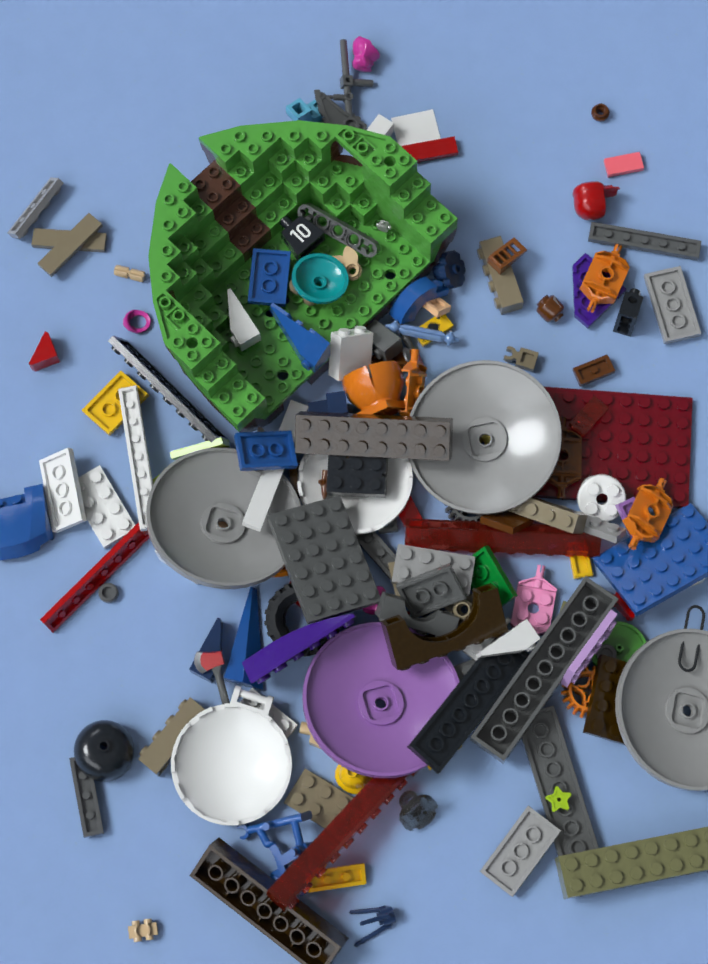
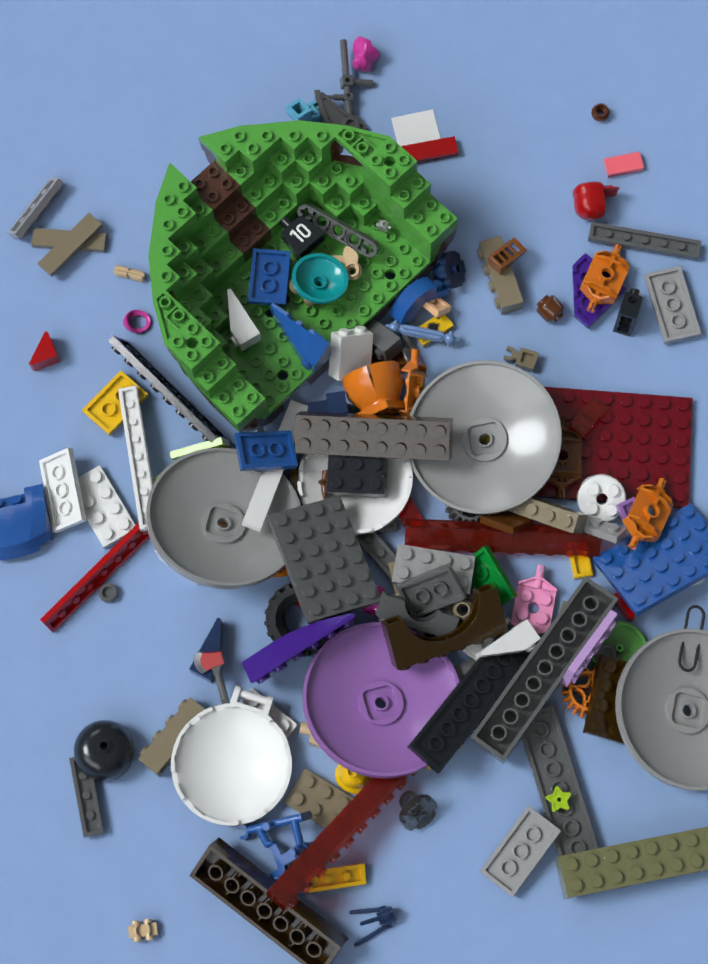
(246, 643): blue wedge -> none
(382, 126): white brick -> none
(593, 370): reddish brown plate -> none

